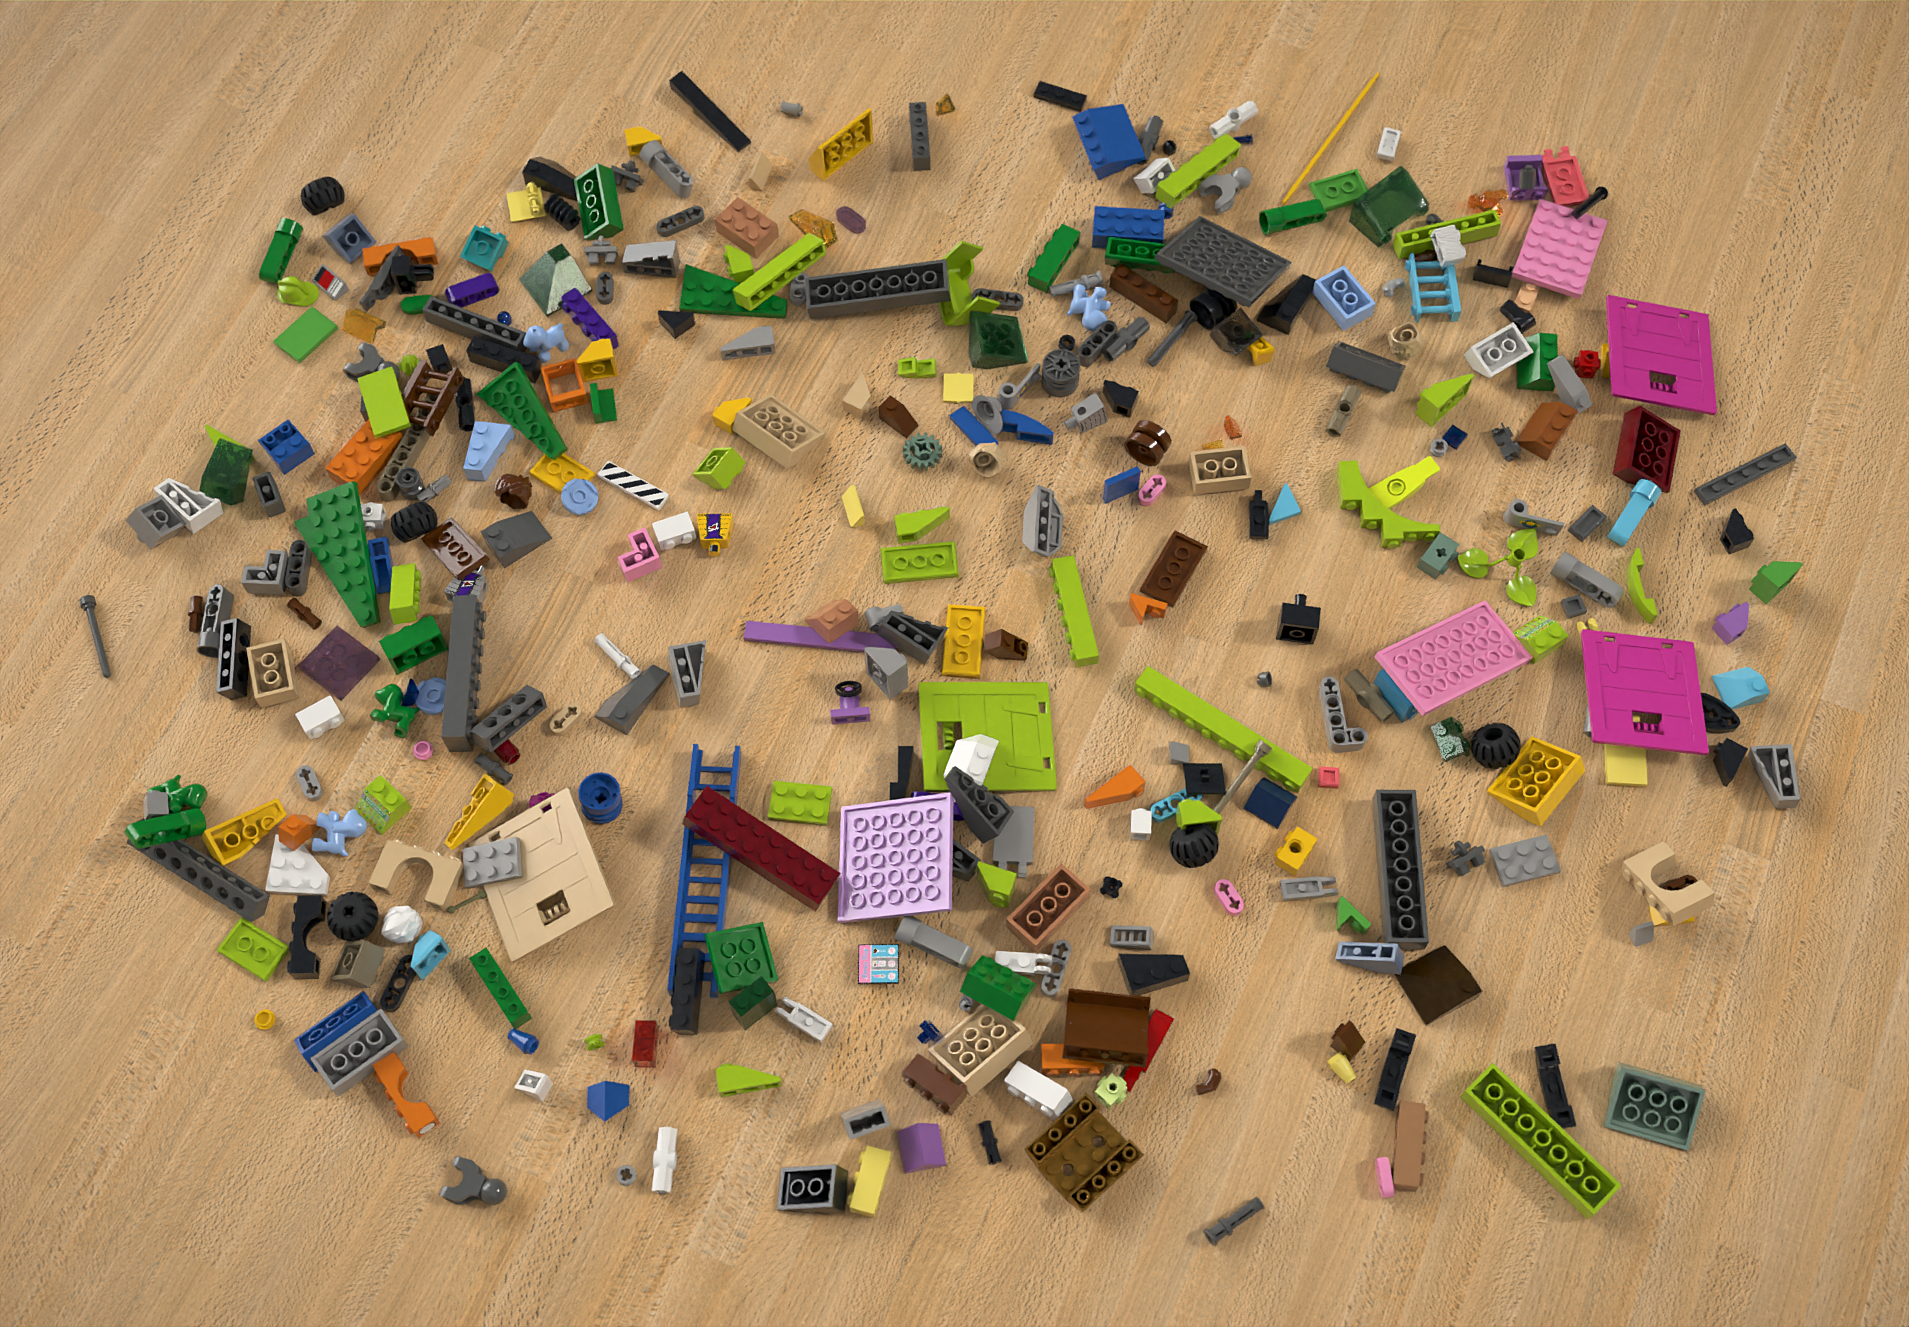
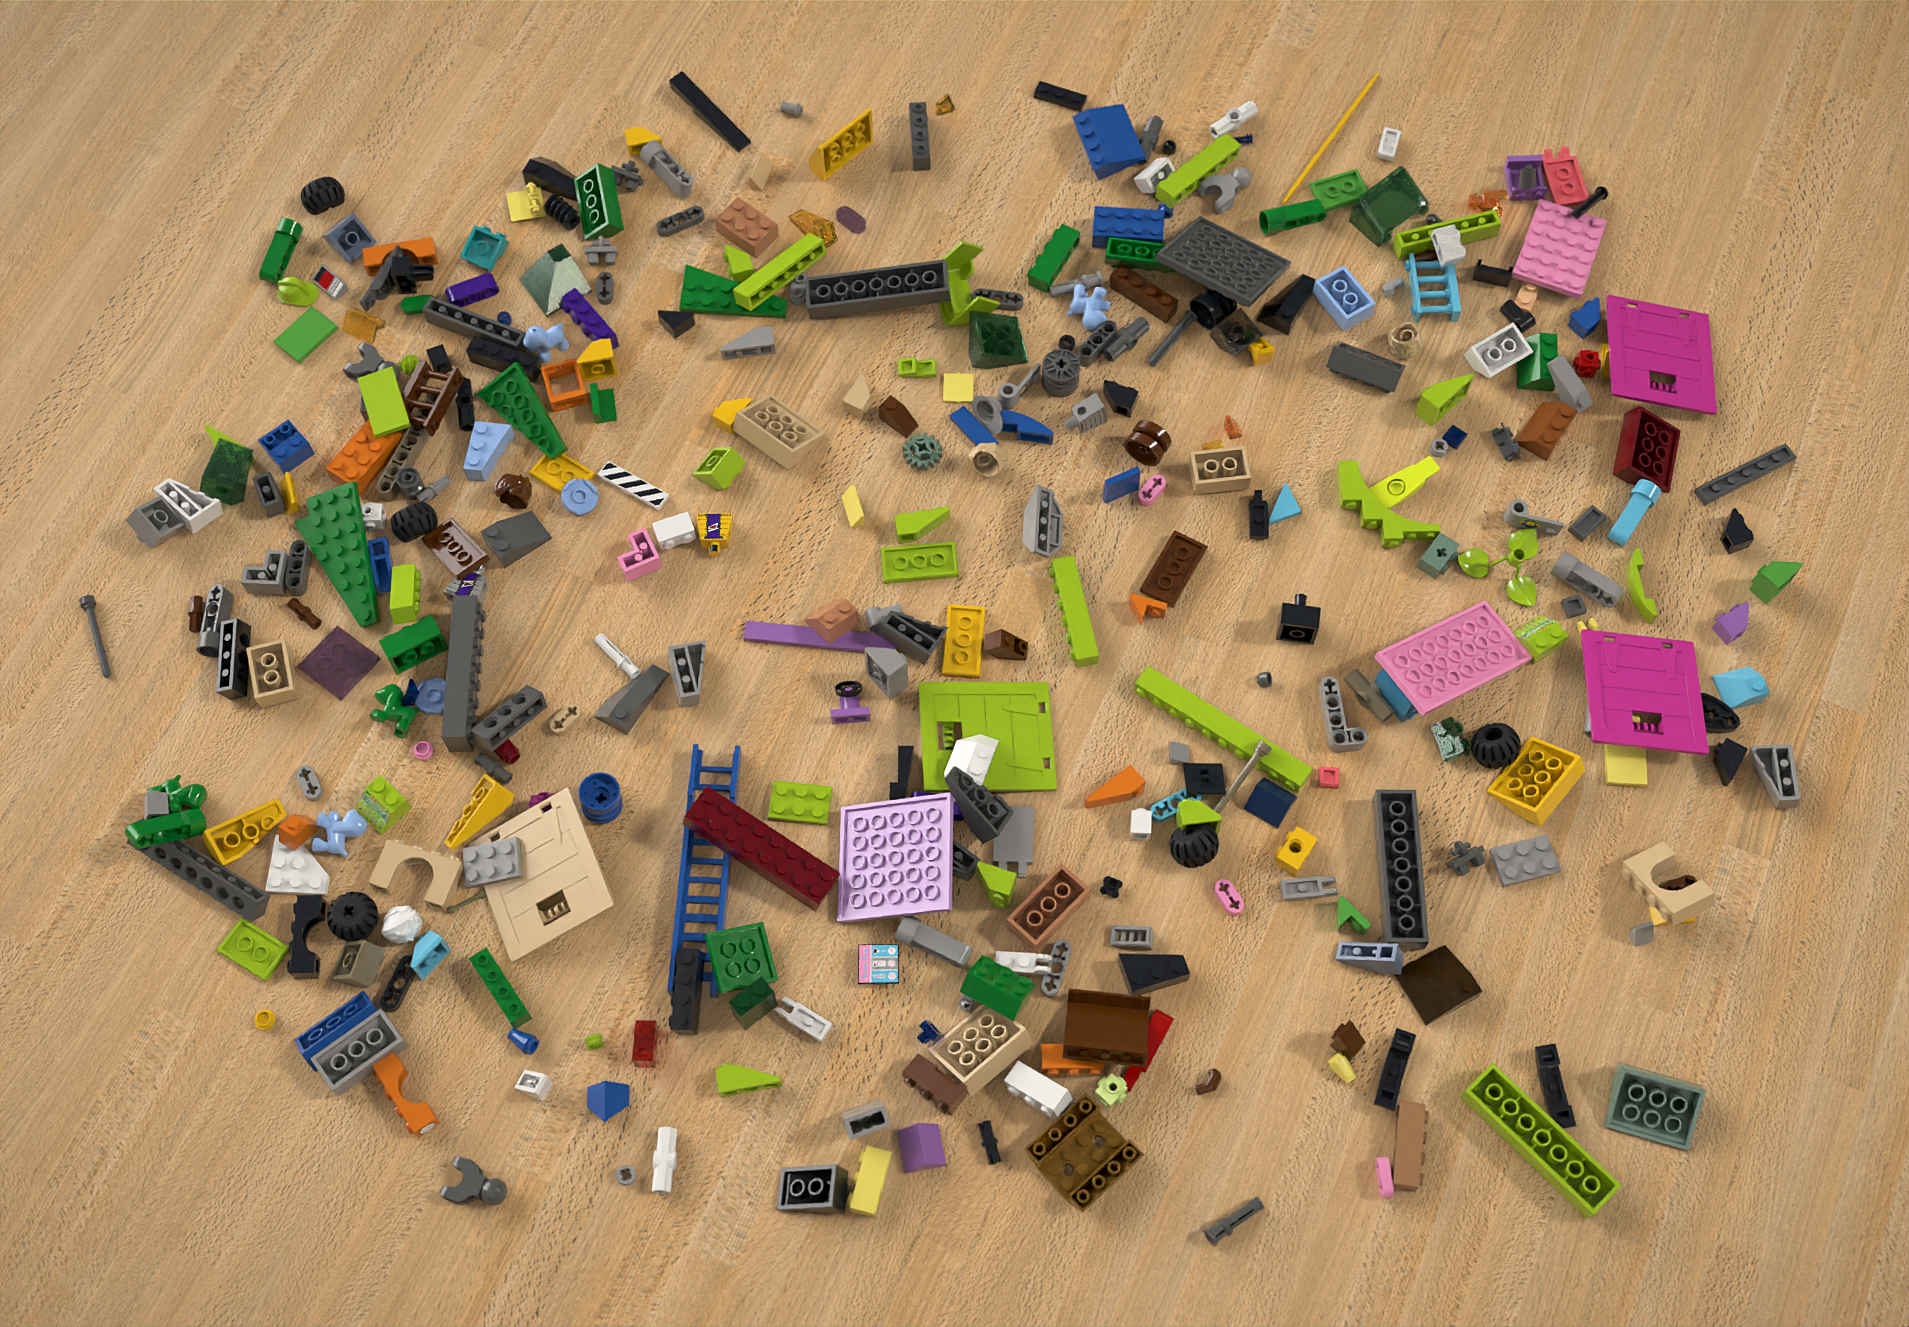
(289, 494): none -> yellow slope
(320, 717): white brick -> none
(652, 259): dark grey wedge -> none
(1341, 418): dark tan piece -> none
(1586, 319): none -> blue slope

